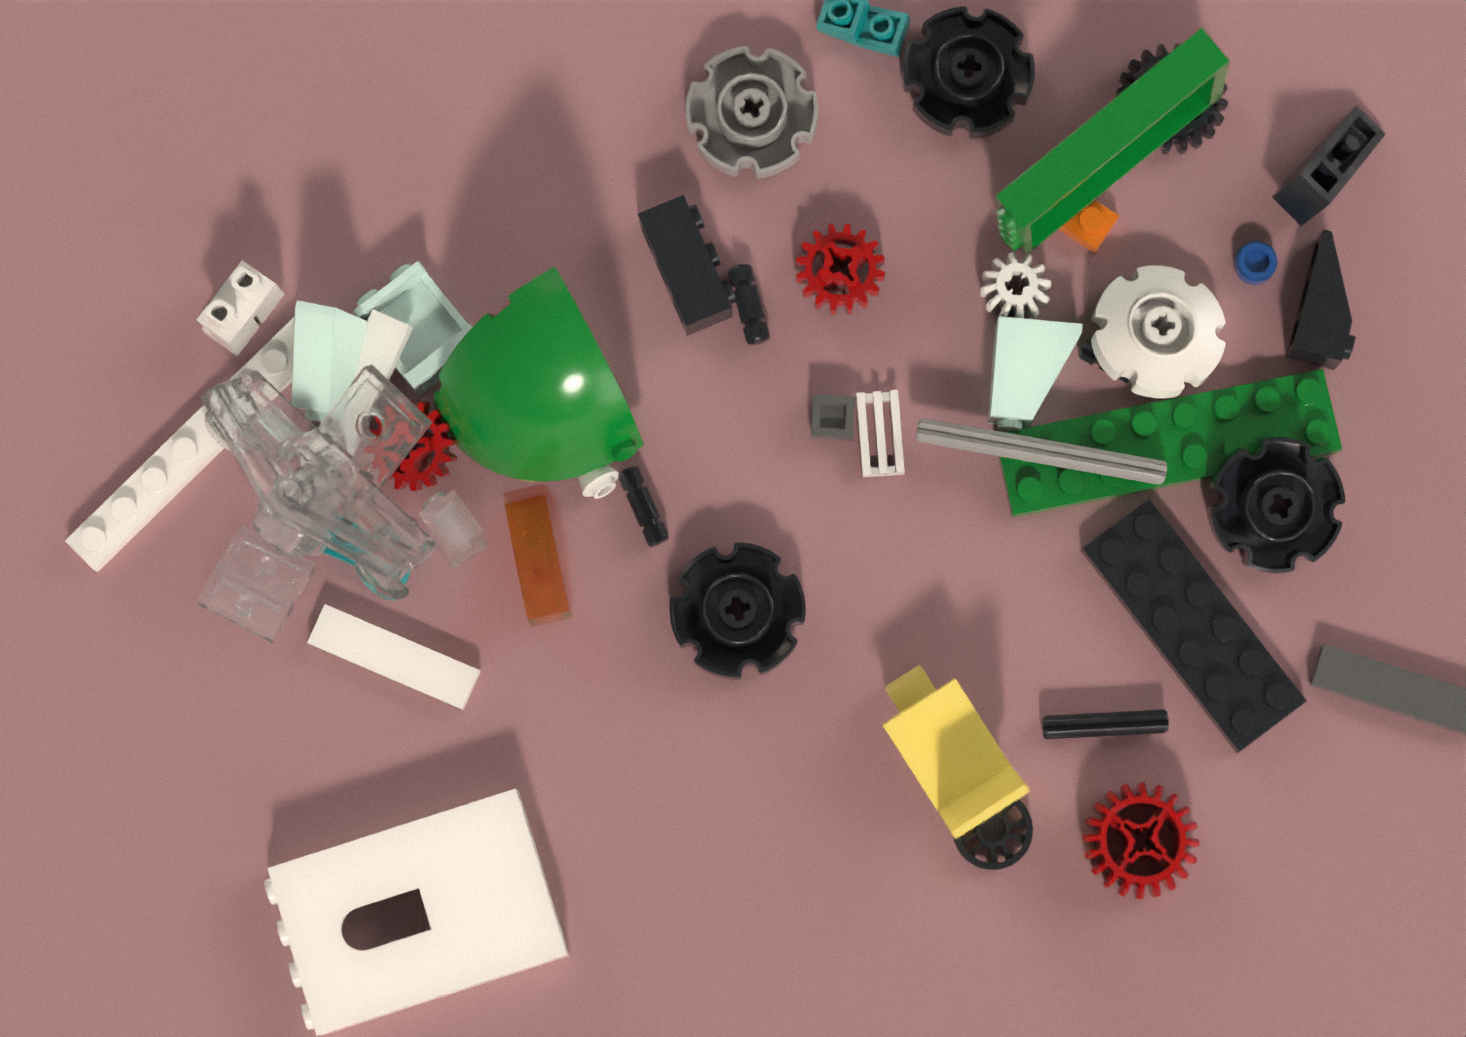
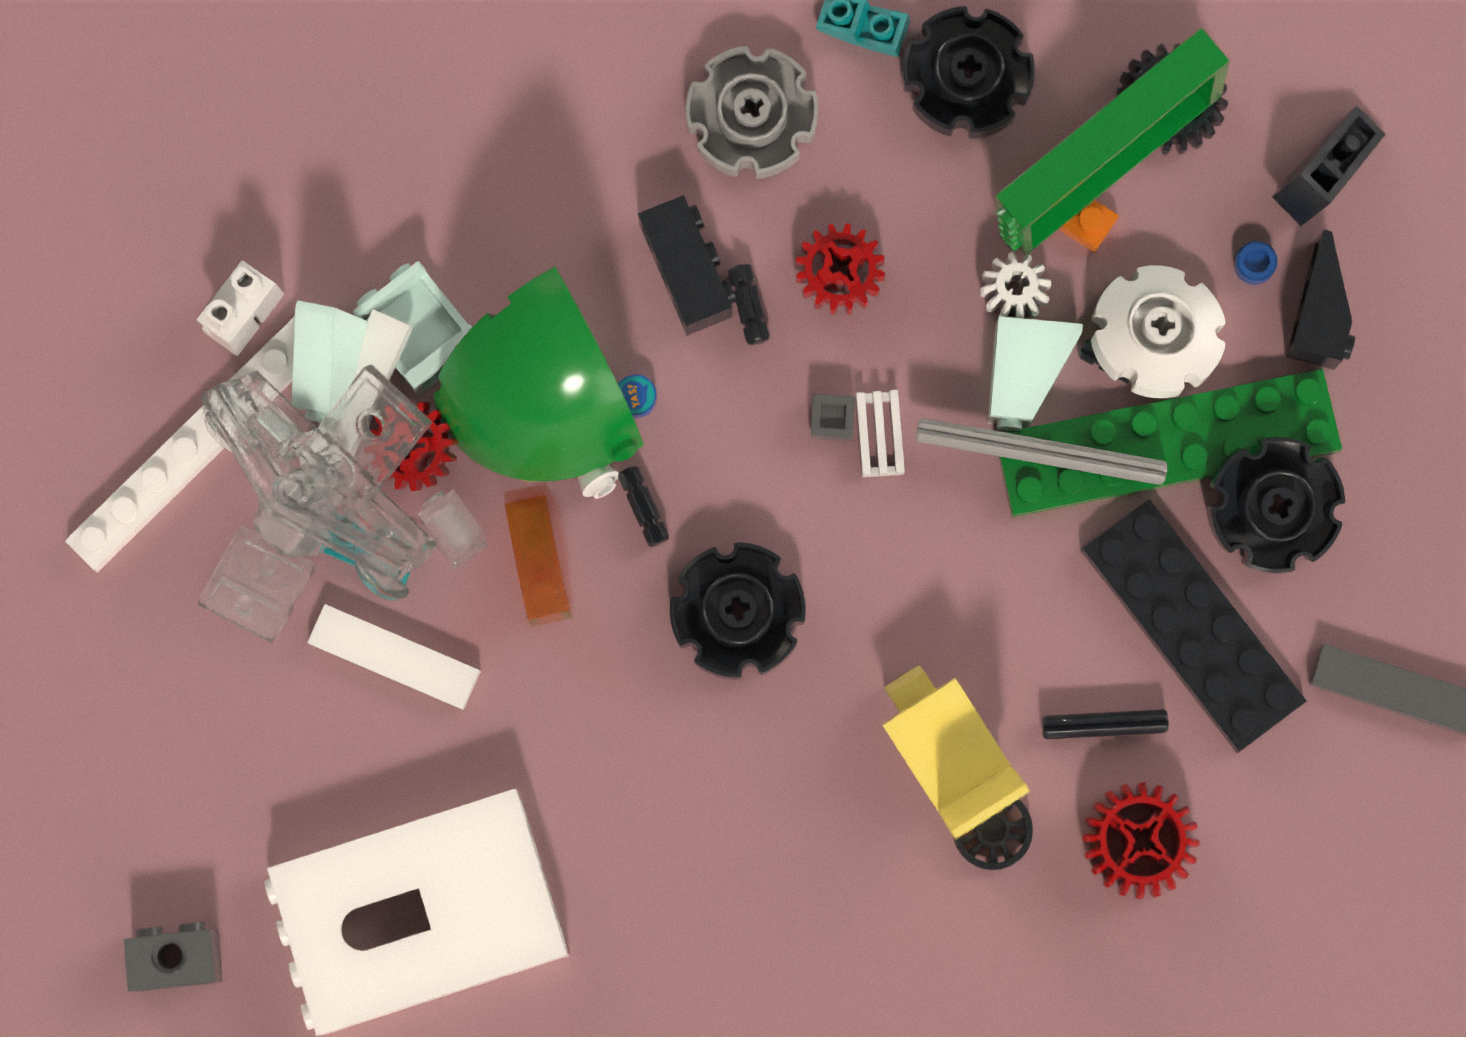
(146, 963): none -> dark grey brick
(639, 394): none -> blue tile

